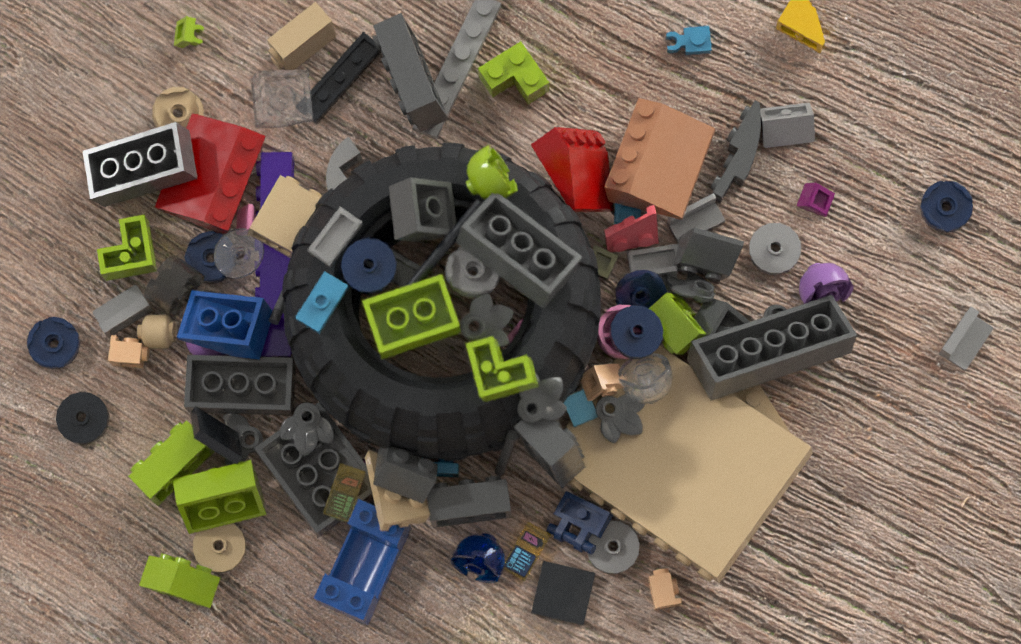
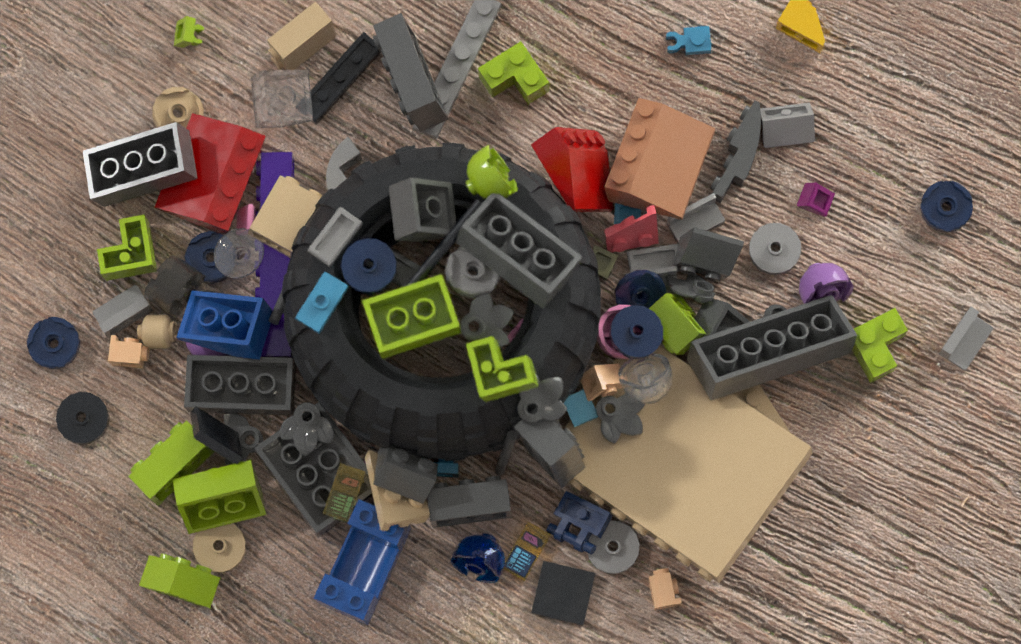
(872, 344): none -> lime brick

